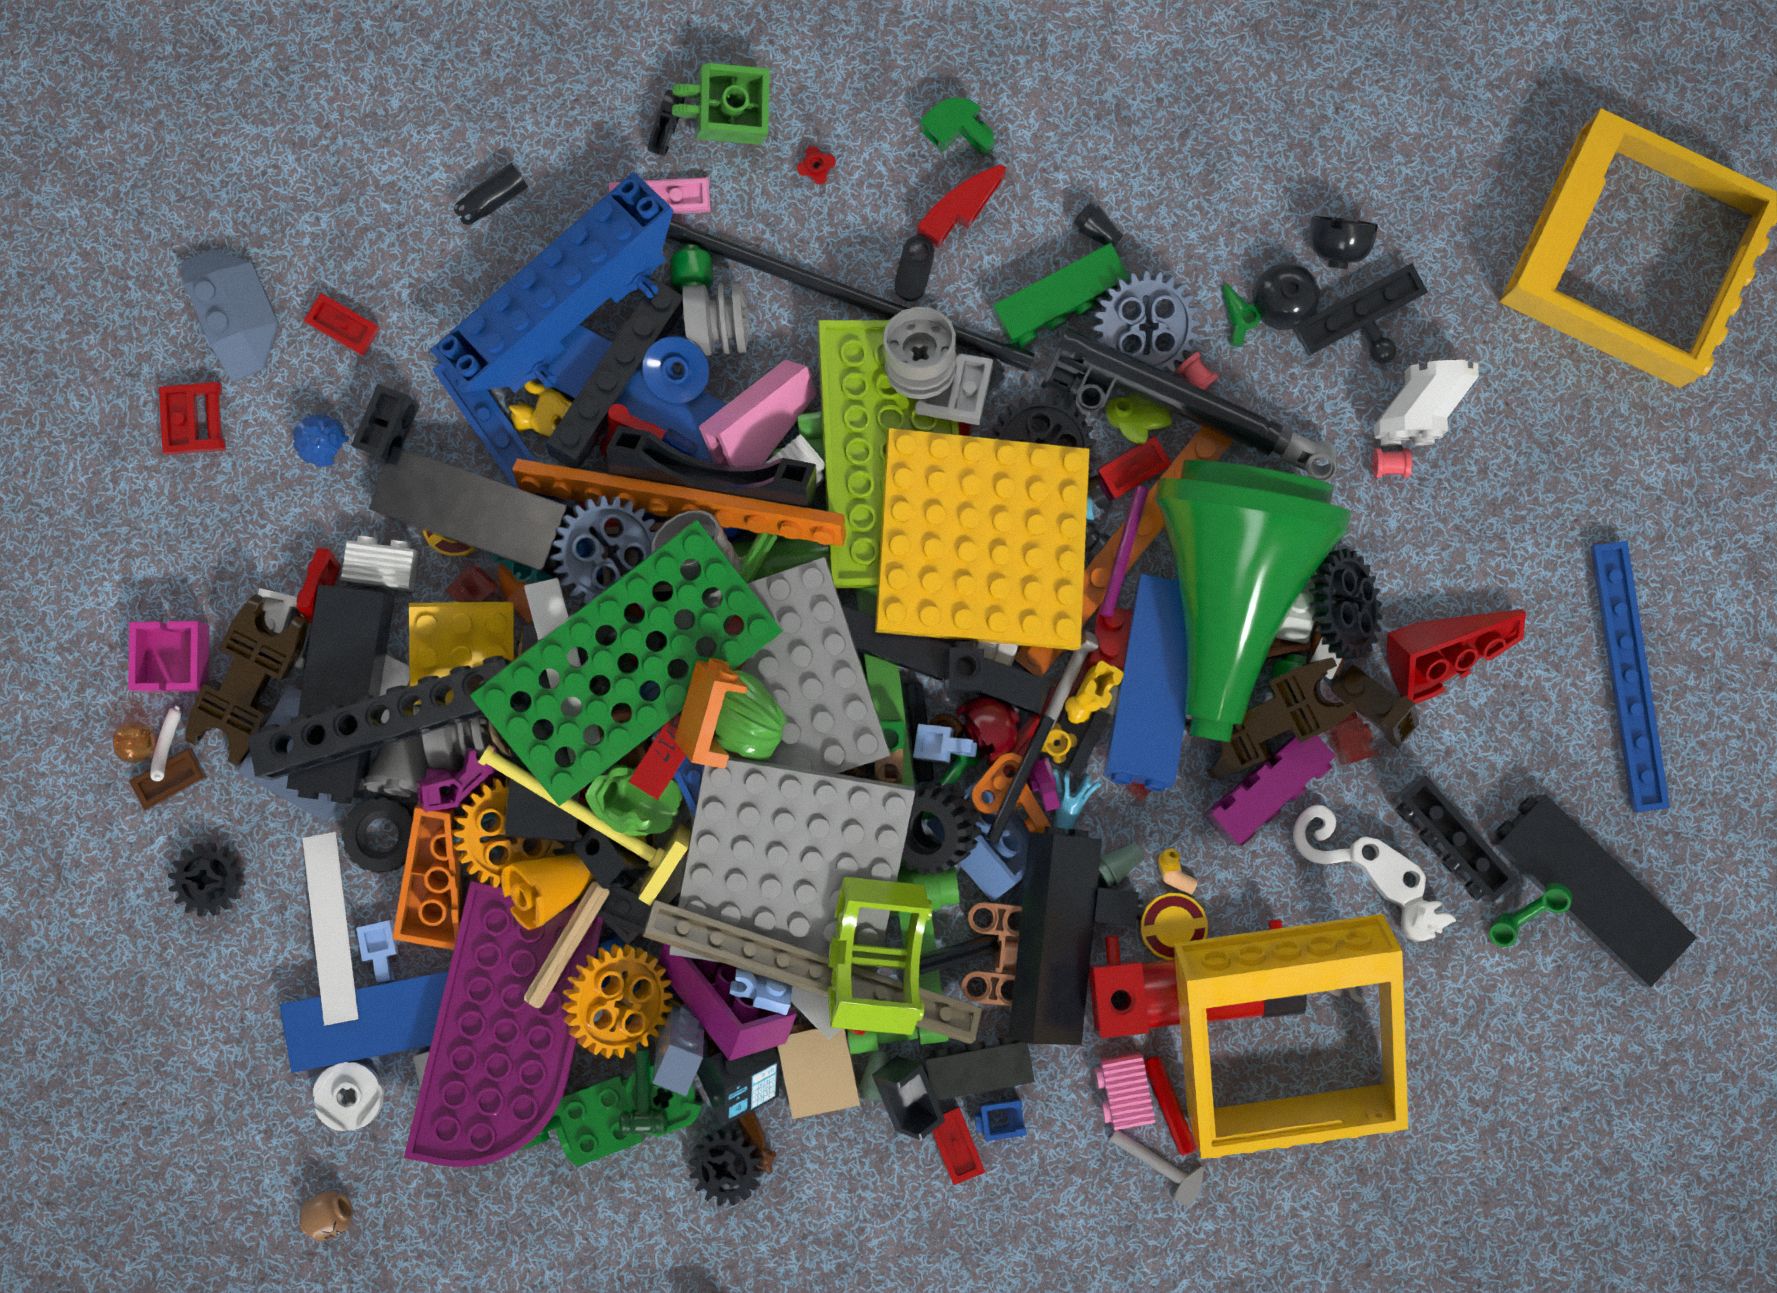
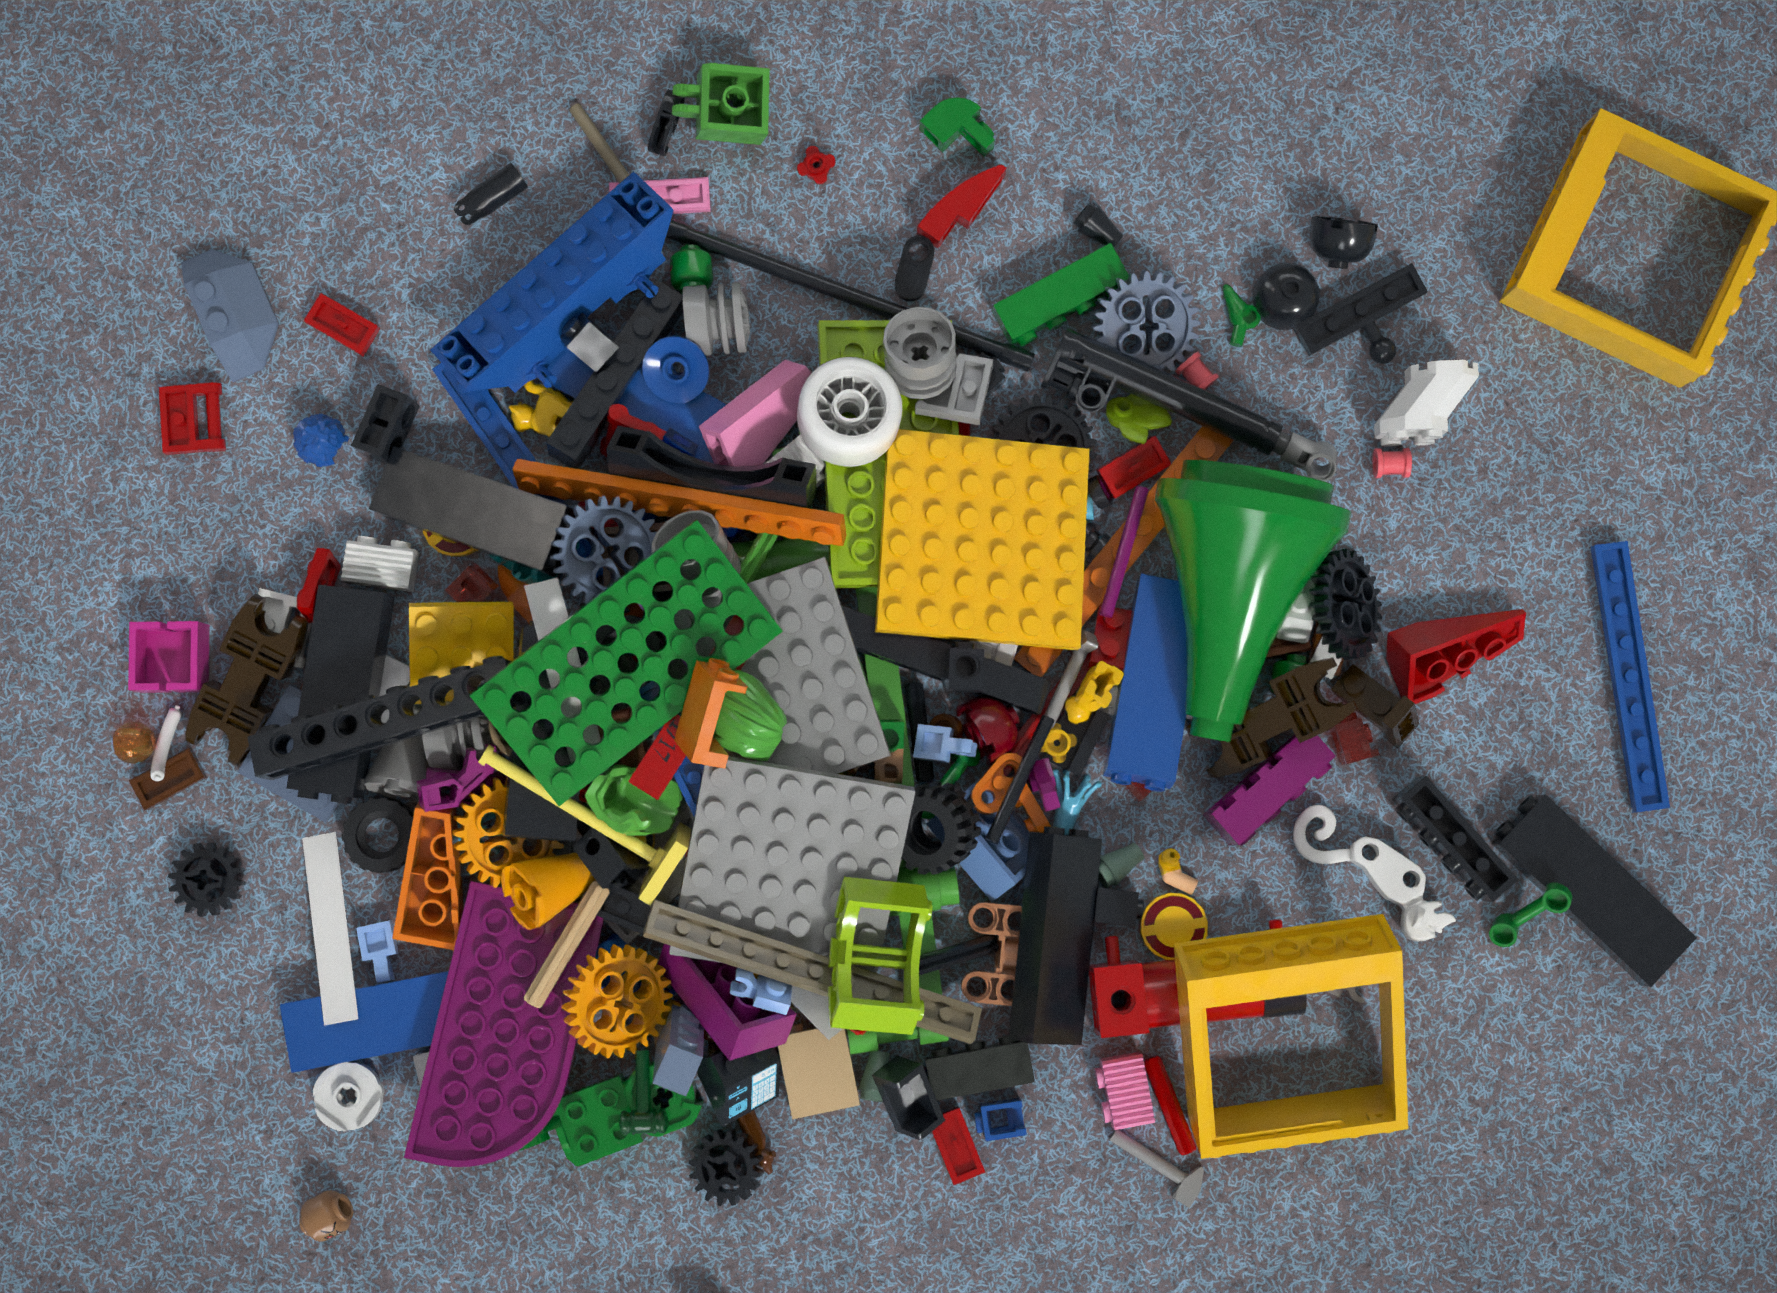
(588, 341): none -> brick
(599, 142): none -> dark tan bar
(856, 388): none -> white wheel

